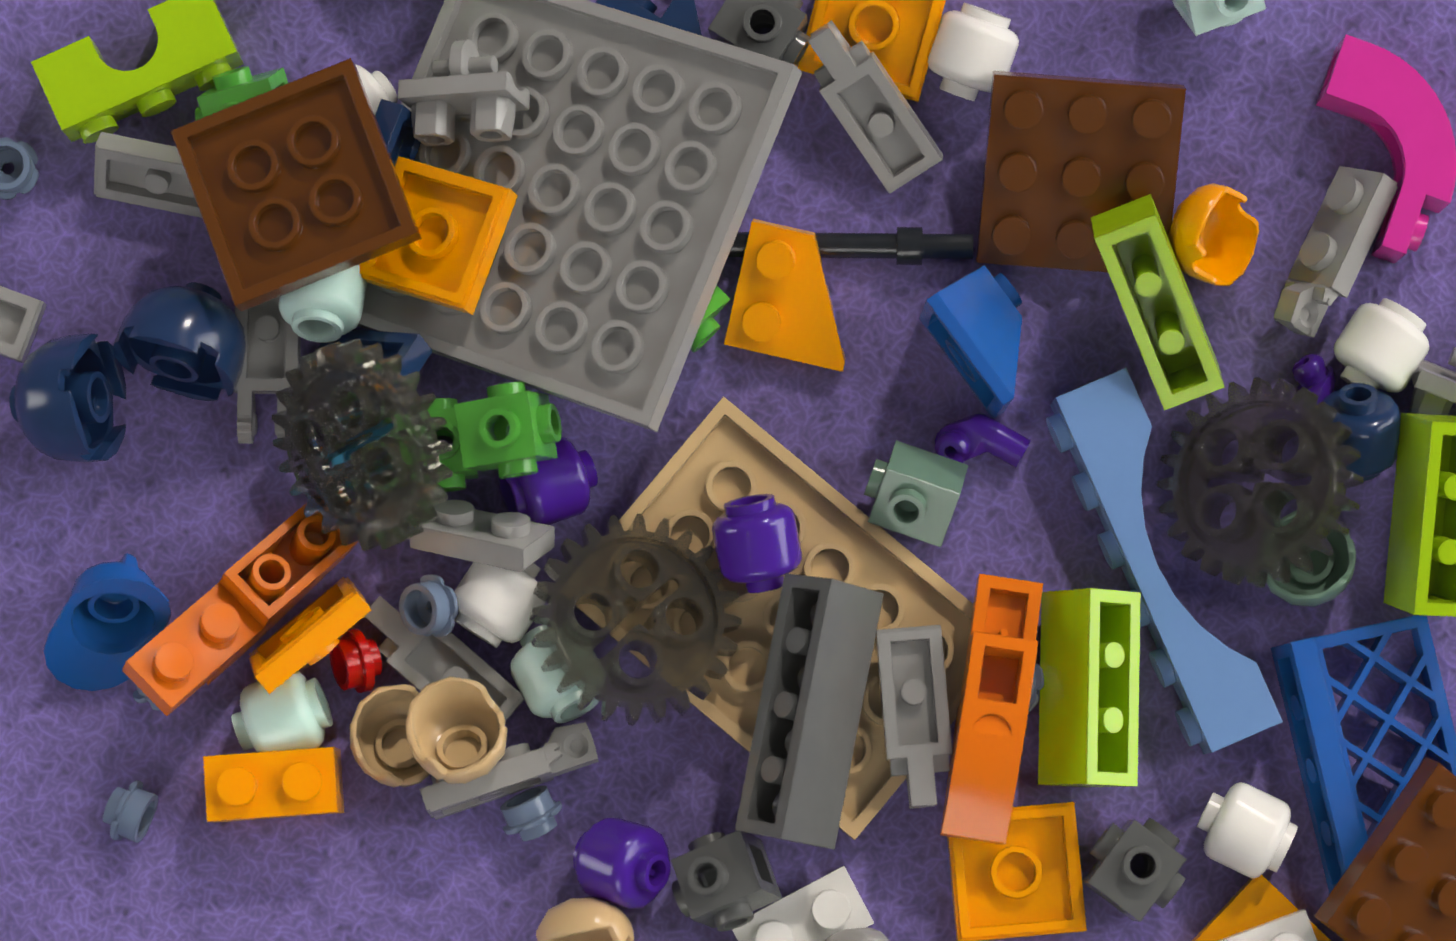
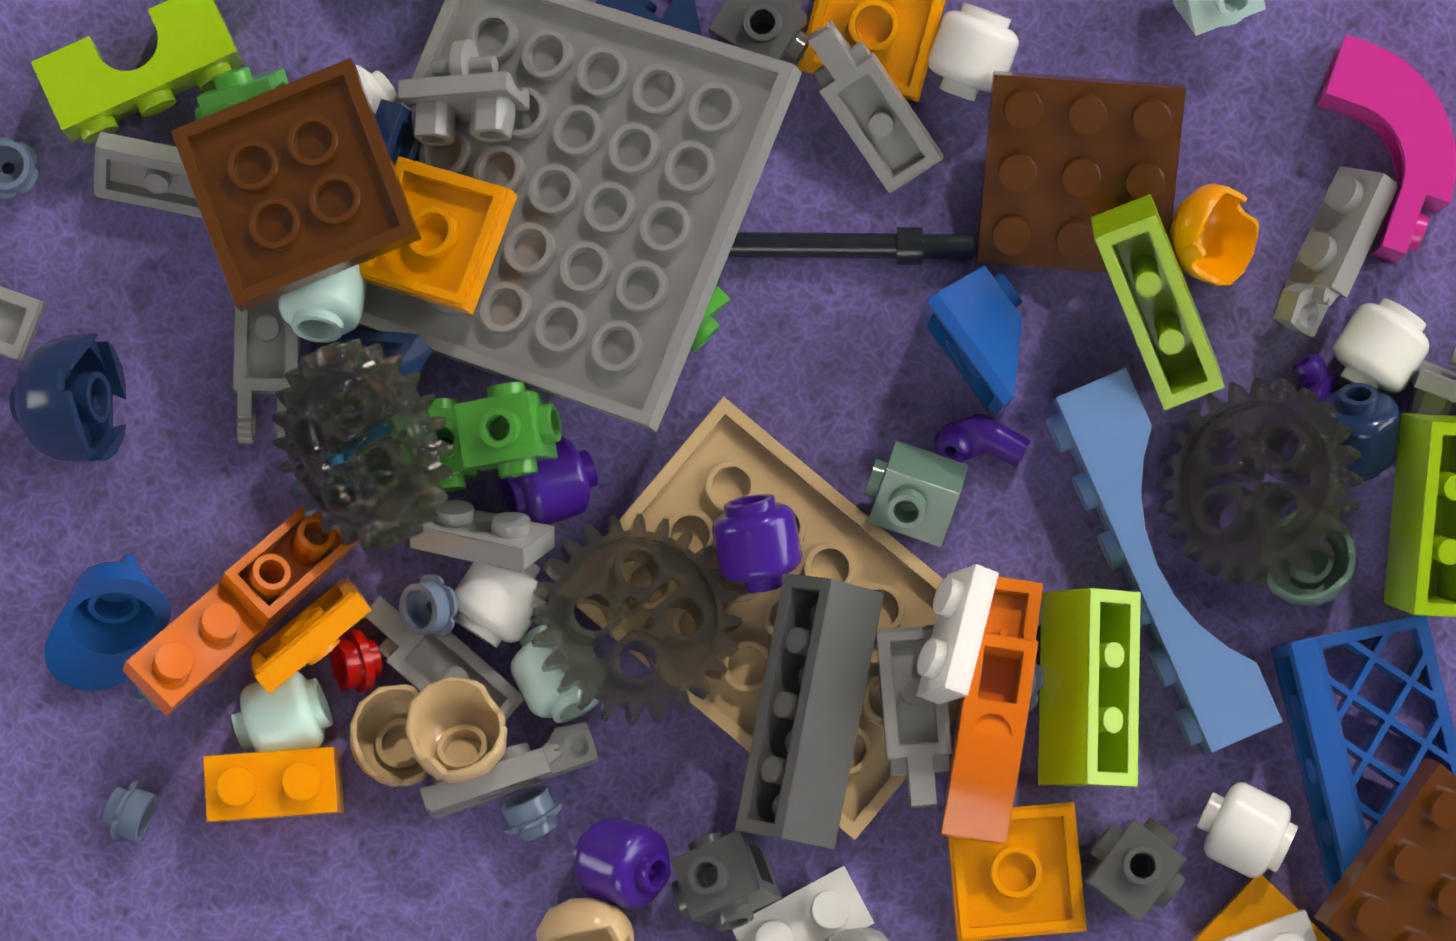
(185, 340): dark blue cylinder -> none
(784, 299): light orange wing -> none
(953, 649): none -> white plate

